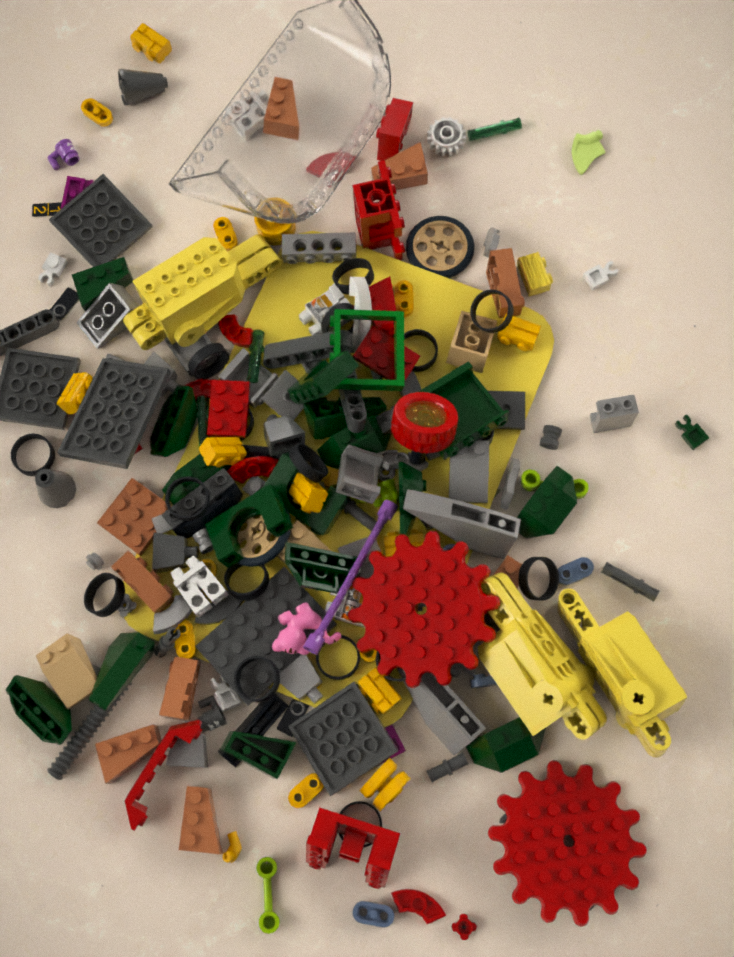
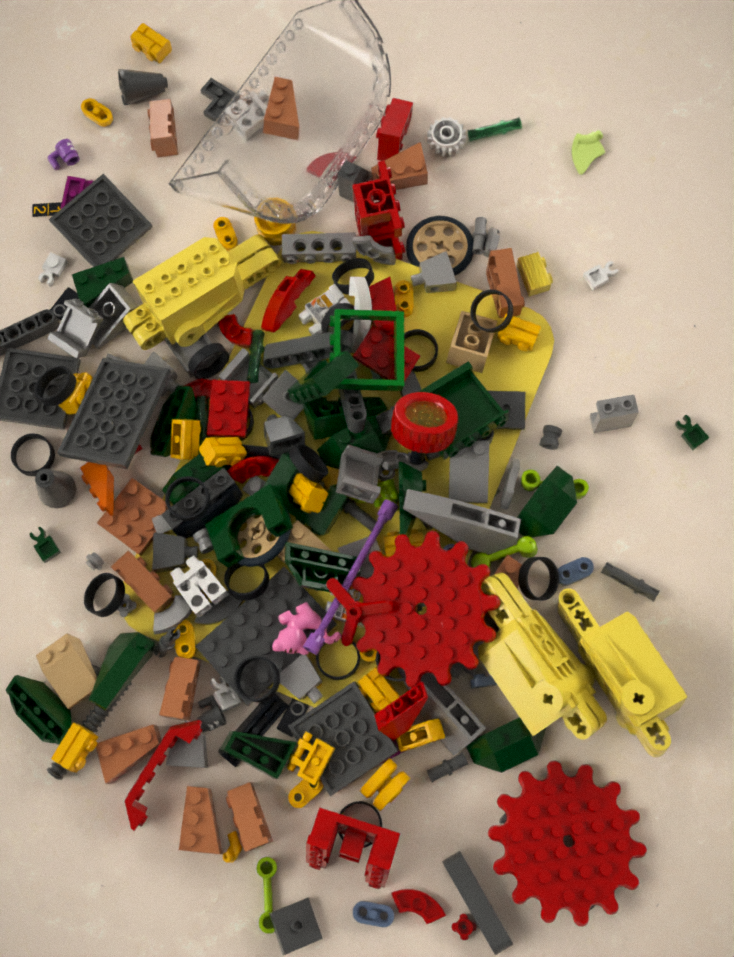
(46, 546): none -> dark green plate
(63, 394): none -> black tyre
(75, 748): none -> yellow brick
(76, 328): none -> light grey panel
(101, 484): none -> orange slope
(162, 128): none -> nougat wedge
(185, 438): none -> yellow brick
(220, 98): none -> dark grey plate
(248, 817): none -> nougat wedge
(282, 301): none -> red slope
(295, 926): none -> dark grey plate
(316, 760): none -> yellow plate
(350, 175): none -> dark grey slope
(352, 616): none -> red piece
(377, 252): none -> light grey tile
(401, 713): none -> red slope
(421, 735): none -> yellow brick
(436, 274): none -> light grey torso
(477, 903): none -> dark grey beam
(479, 235): none -> light grey pin
(525, 546): none -> lime piece

